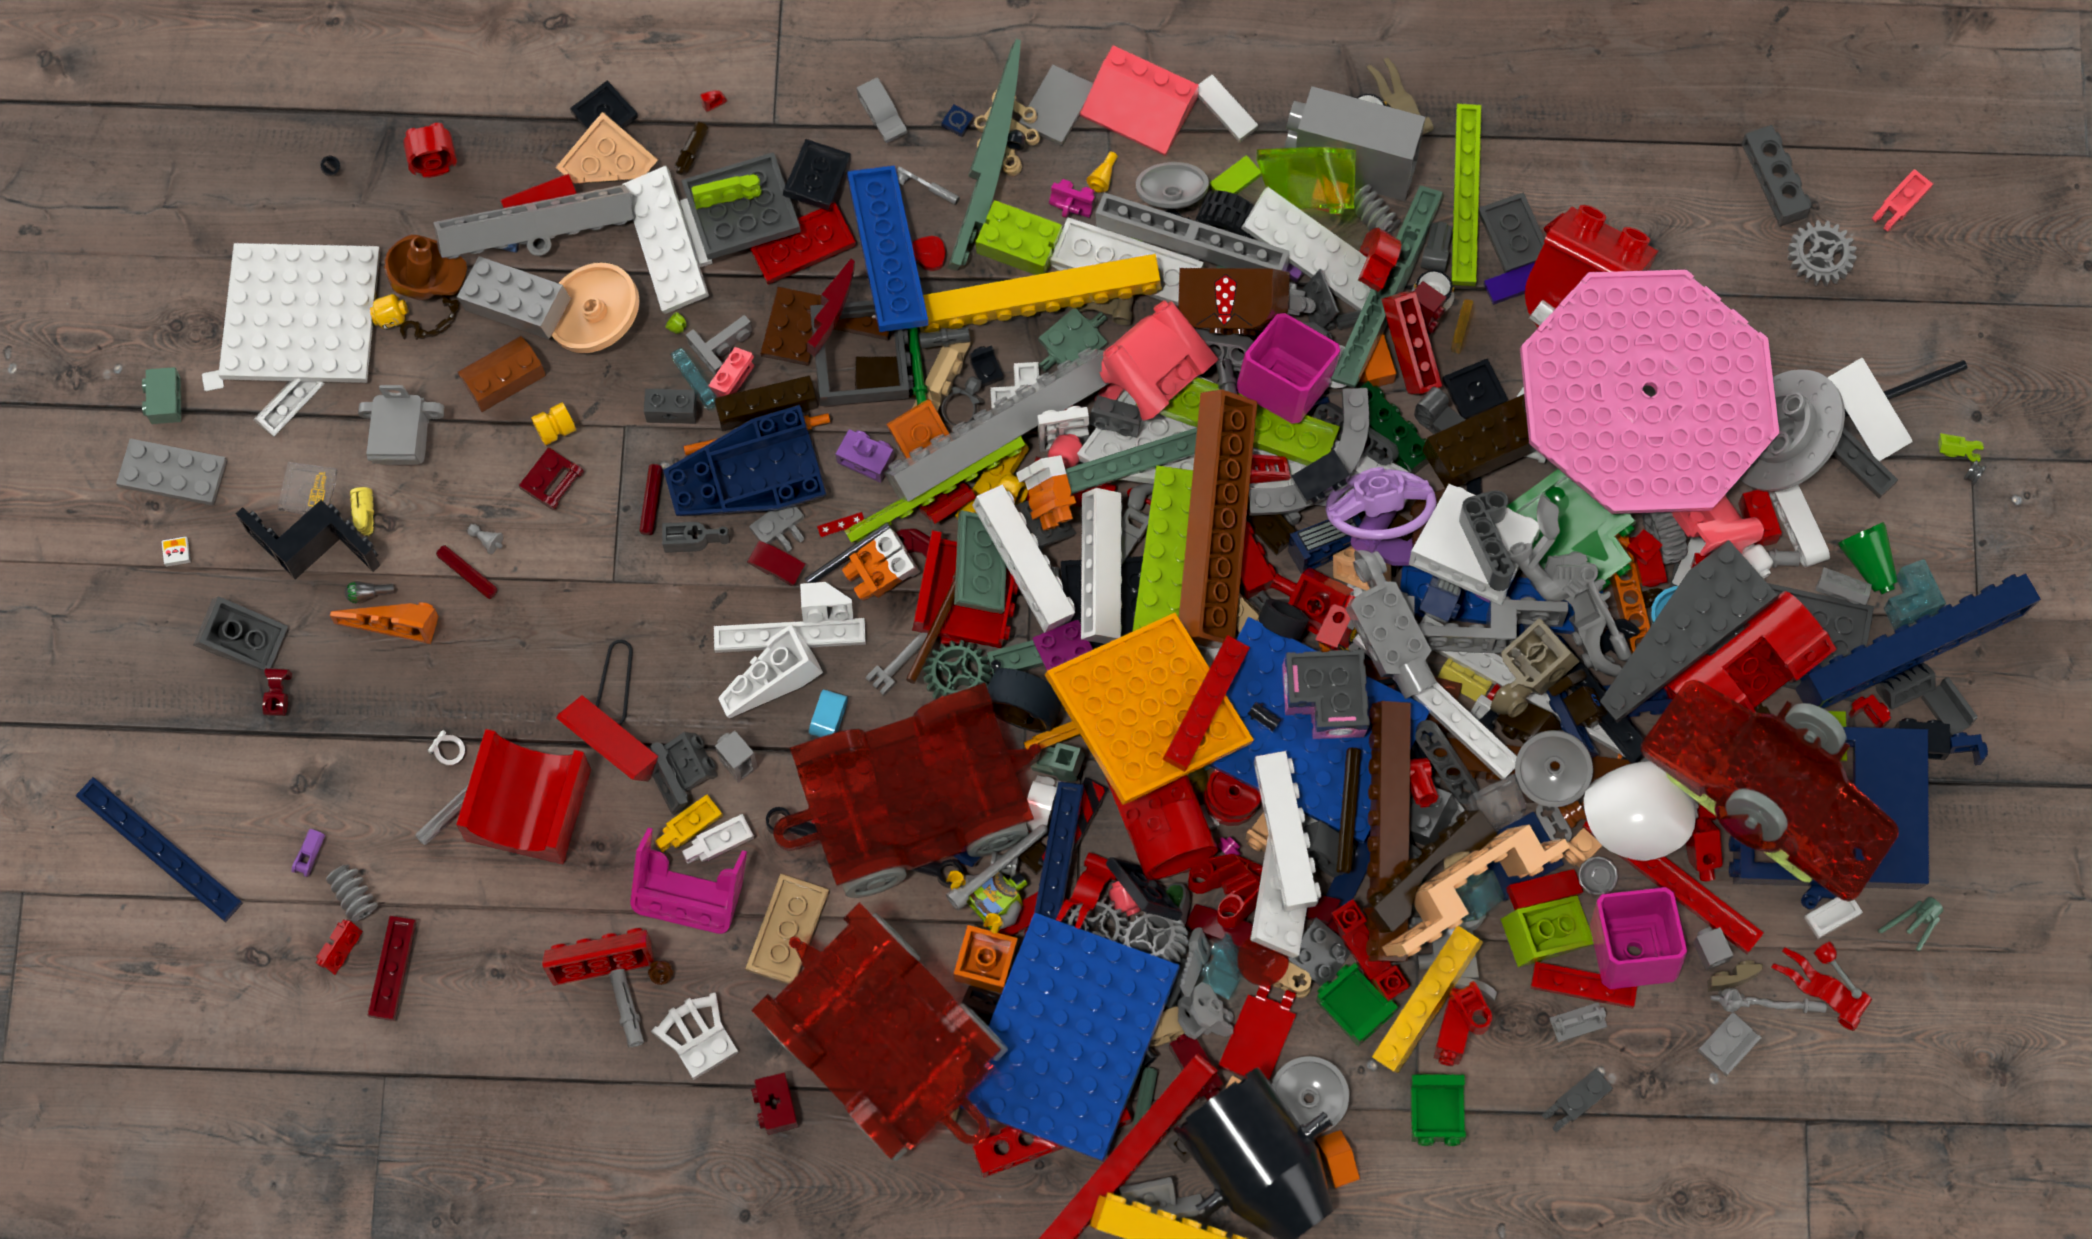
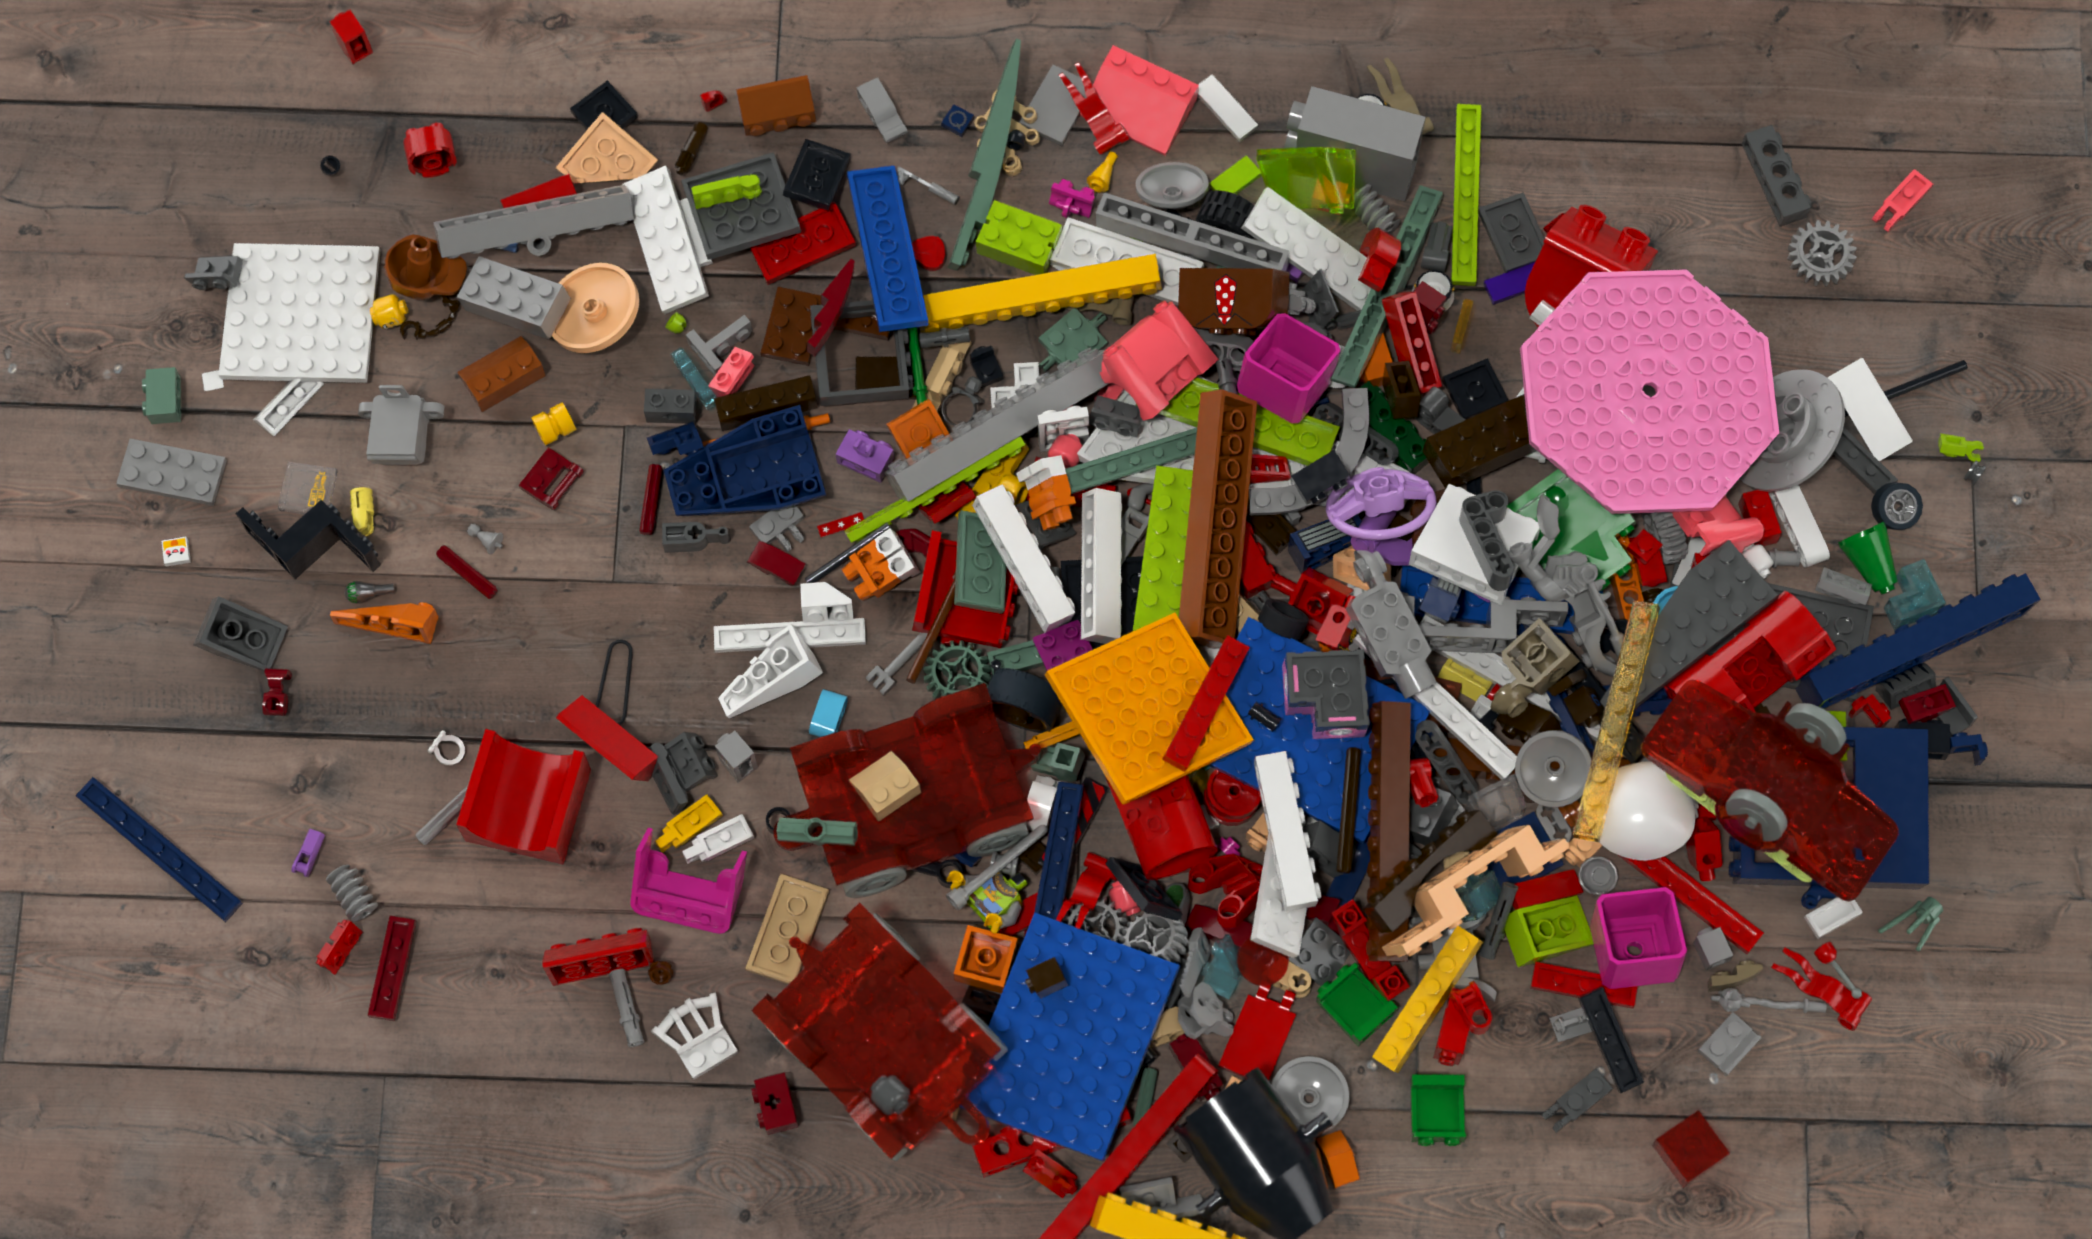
(216, 272): none -> dark grey bracket
(351, 36): none -> red brick
(683, 437): none -> dark blue plate
(776, 105): none -> dark orange slope
(801, 831): none -> sand green piece
(885, 785): none -> tan slope
(890, 1095): none -> dark grey head
(1046, 978): none -> dark brown brick
(1051, 1174): none -> red hinge
(1096, 114): none -> red flag
(1401, 389): none -> dark brown brick
(1489, 948): none -> dark grey pin
(1610, 1039): none -> black tile
(1616, 721): none -> clear yellow plate
(1690, 1149): none -> clear red brick
(1903, 516): none -> wheel
(1927, 704): none -> dark red slope

